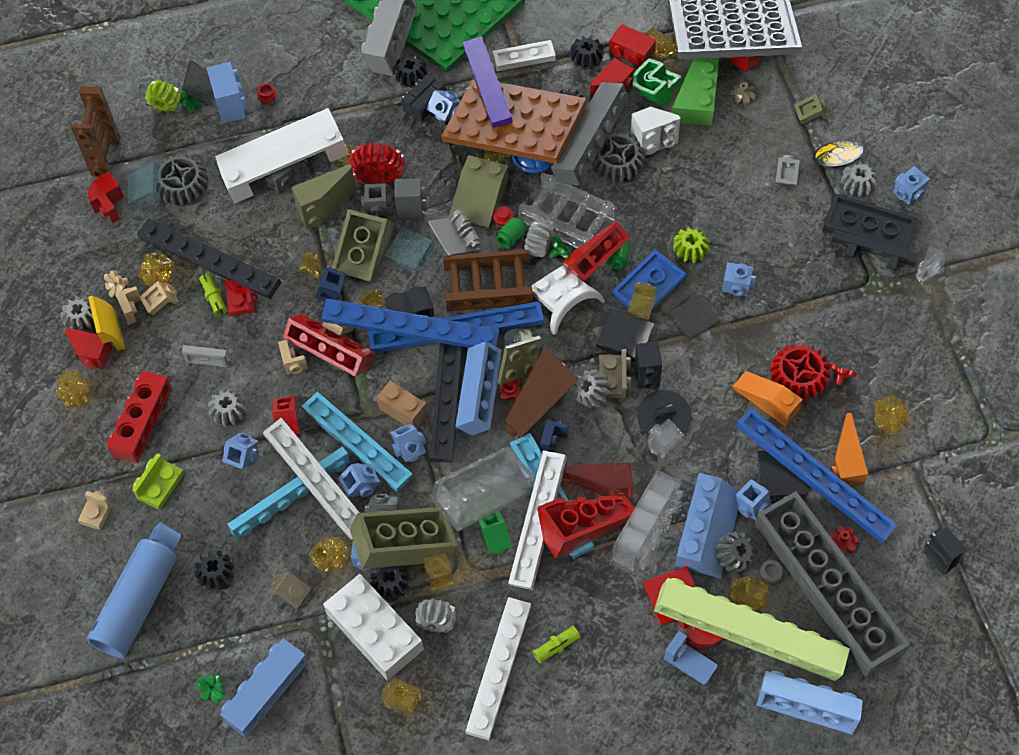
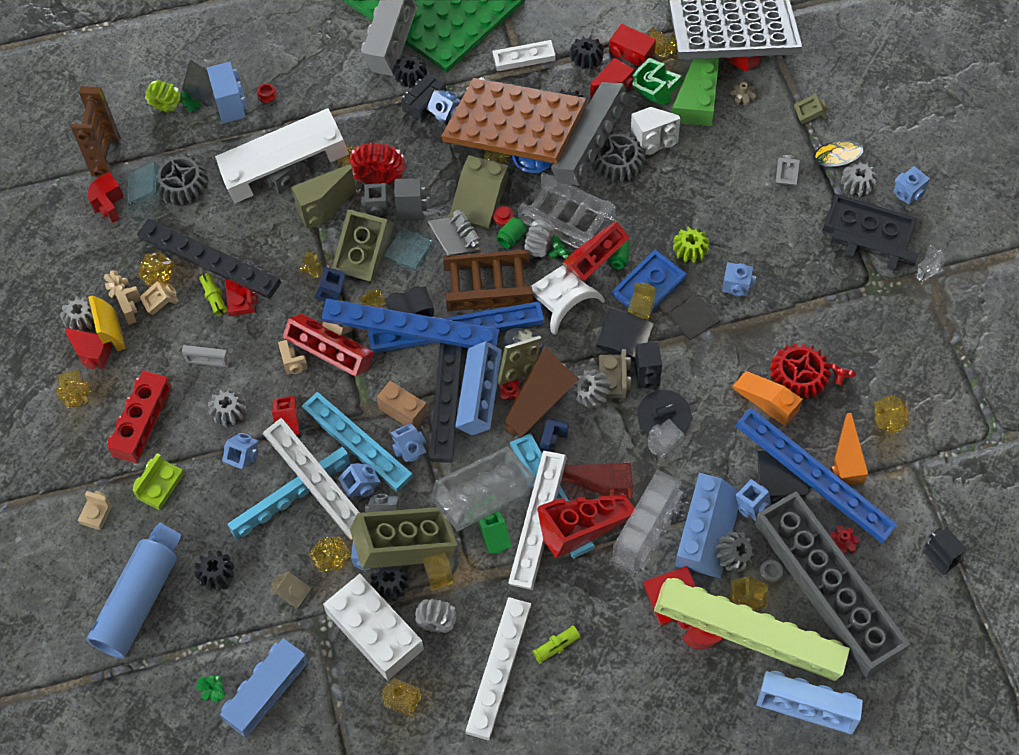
(487, 82): tile -> none
(689, 660): medium blue bracket -> none

